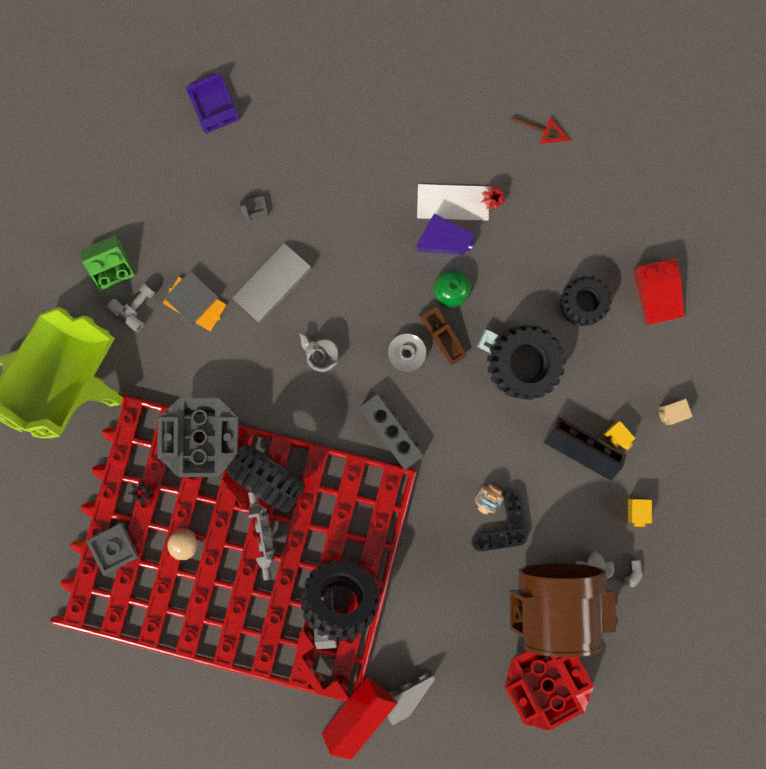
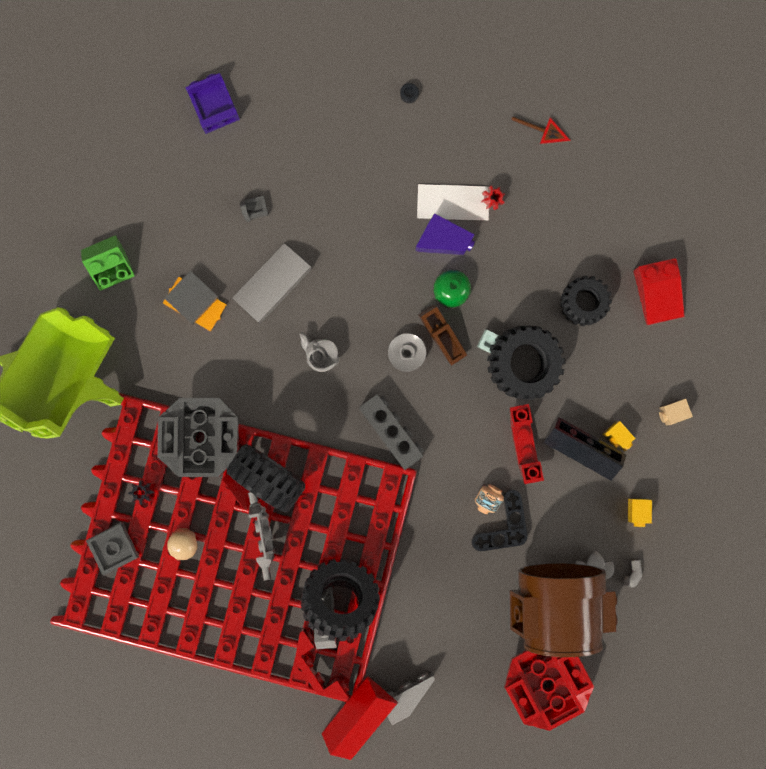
(128, 311): light grey bar -> none
(409, 93): none -> black tile
(524, 444): none -> red slope

